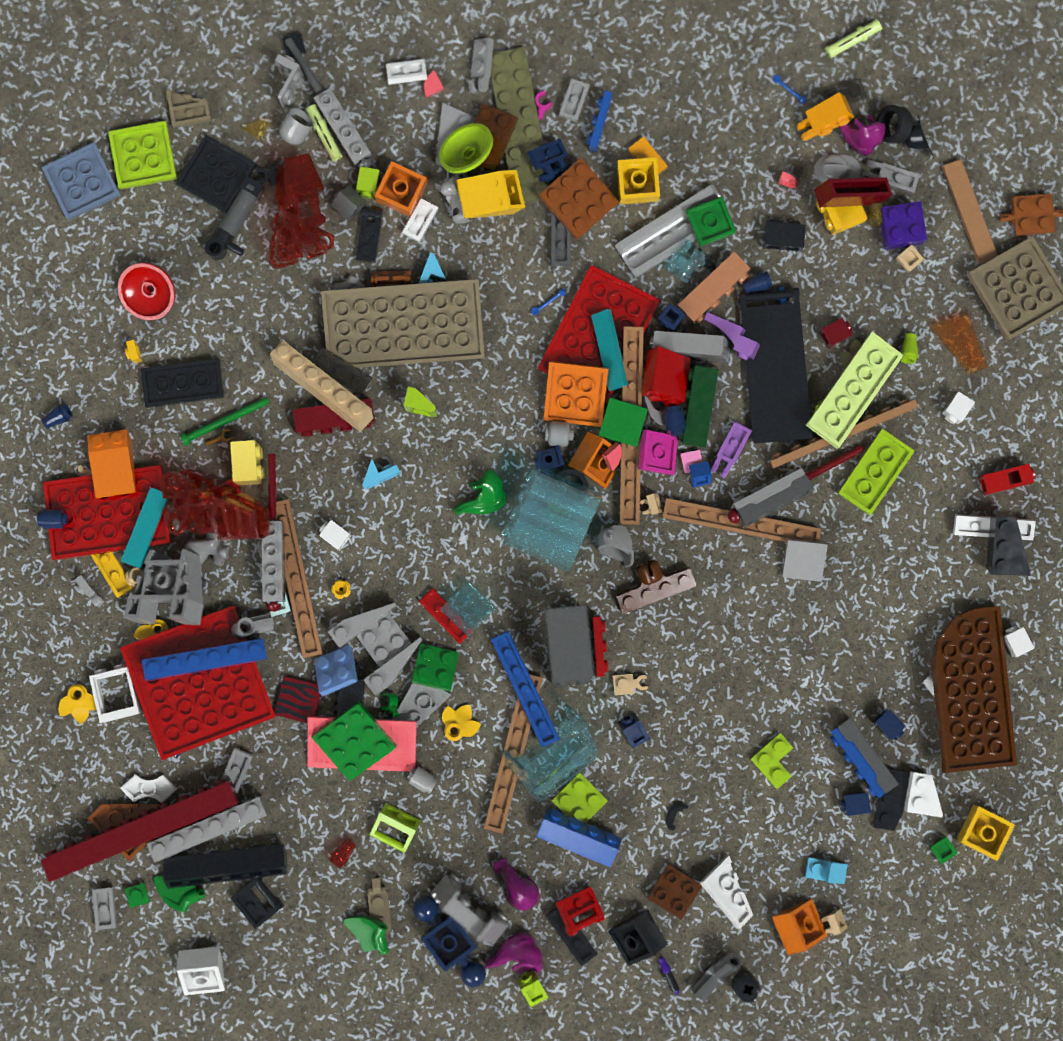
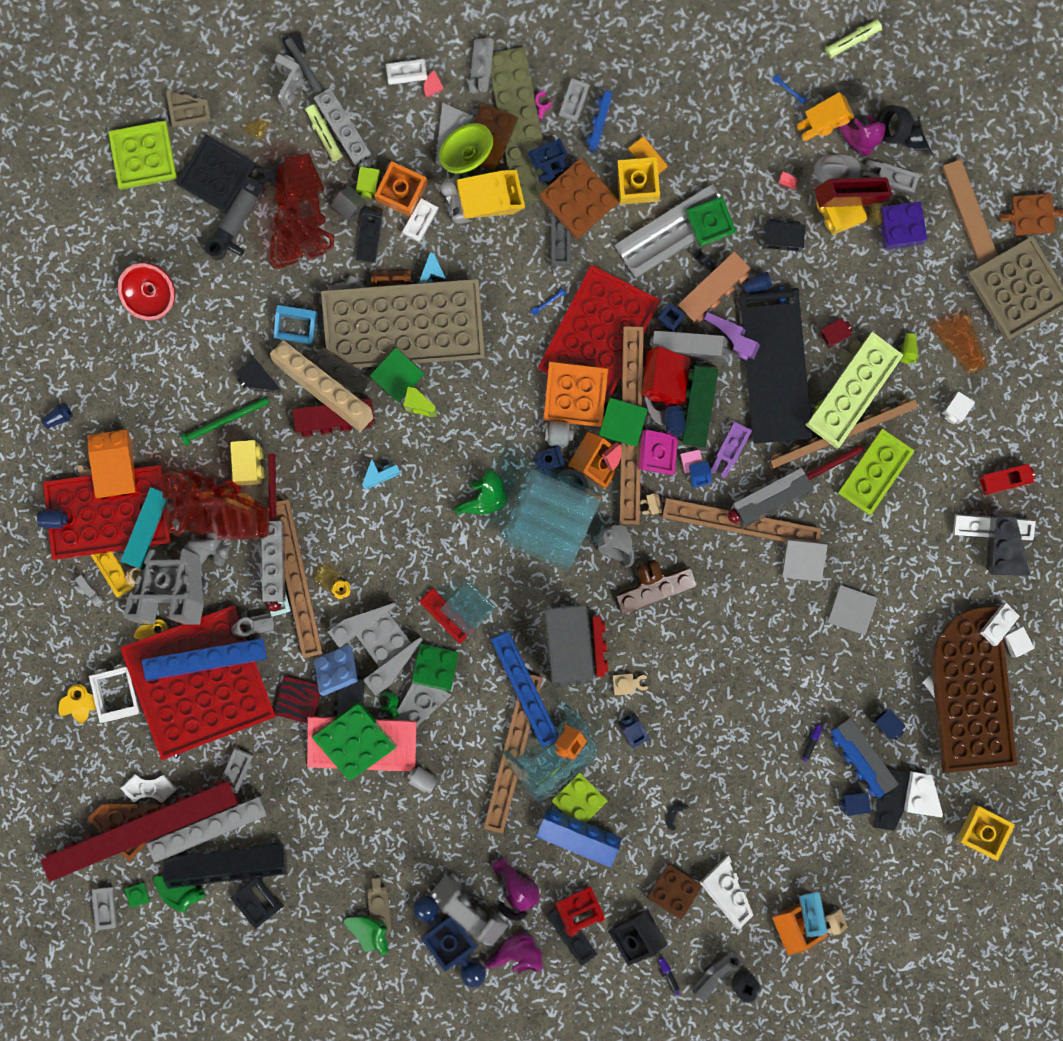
(81, 181): sand blue plate -> none
(132, 351): yellow plate -> none
(182, 383): black plate -> none
(201, 970): white slope -> none
(220, 438): pearl gold hand -> none
(256, 378): none -> black slope
(292, 130): light grey helmet -> none
(295, 313): none -> dark azure tile
(327, 577): none -> clear yellow tile
(334, 534): white brick -> none
(341, 854): clear red cone -> none
(397, 374): none -> green tile
(398, 820): lime tile -> none
(461, 720): yellow plate -> none
(511, 915): none -> black piece
(532, 988): lime bracket -> none
(570, 743): none -> orange brick
(609, 349): teal tile -> none
(684, 265): clear light blue animal -> none
(768, 760): lime plate -> none
(811, 742): none -> piece
(813, 915): none -> medium azure panel
(826, 870): medium azure slope -> none
(852, 610): none -> light grey tile
(909, 258): tan plate -> none
(943, 850): green plate -> none
(999, 624): none -> white plate

